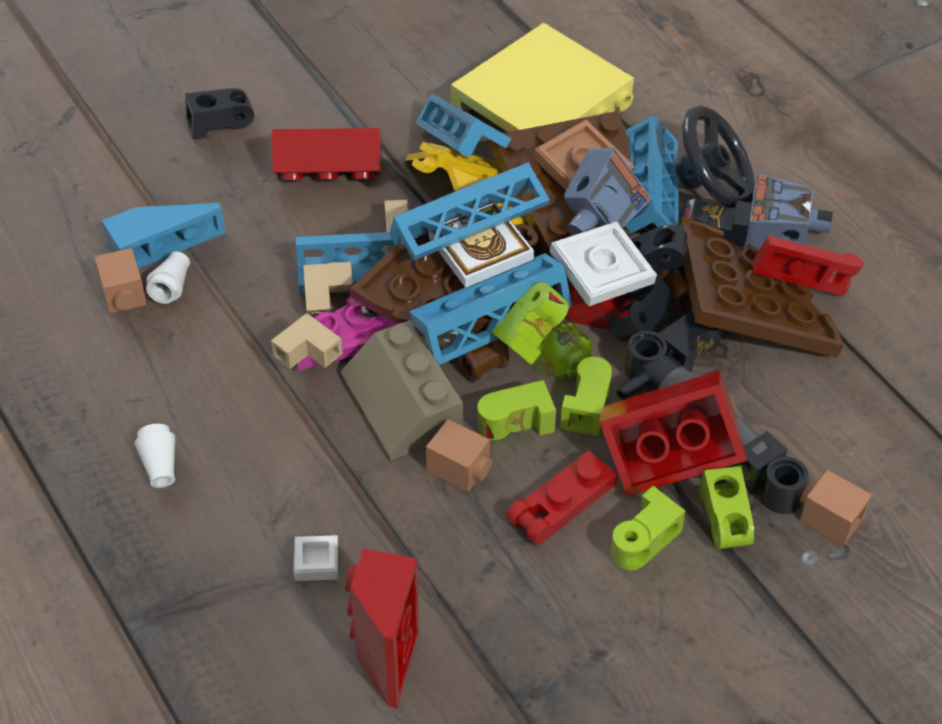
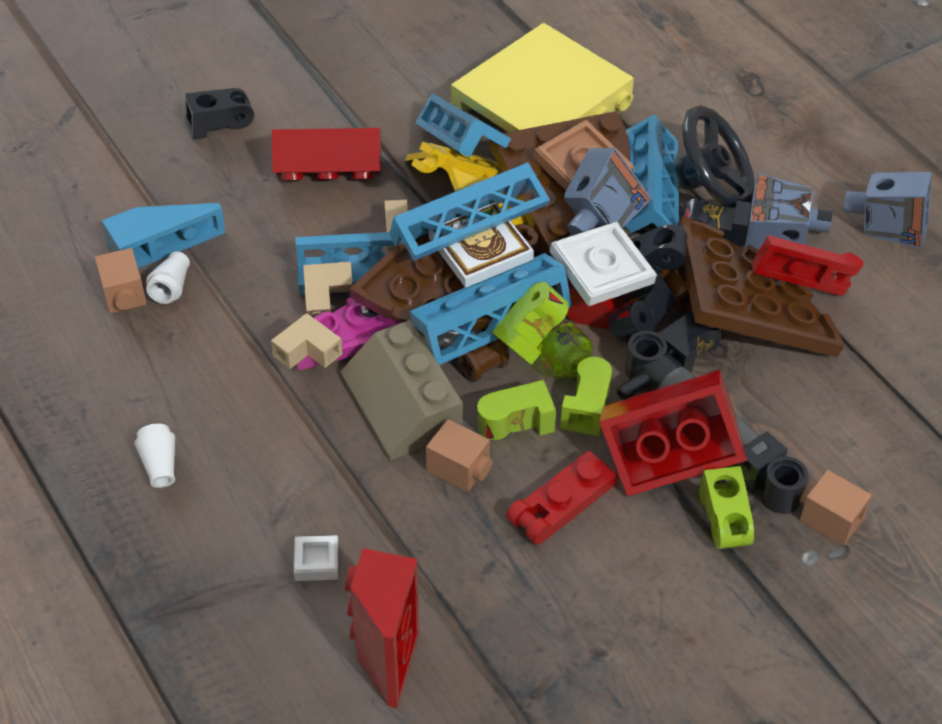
(649, 531): lime leg -> none
(894, 206): none -> sand blue torso

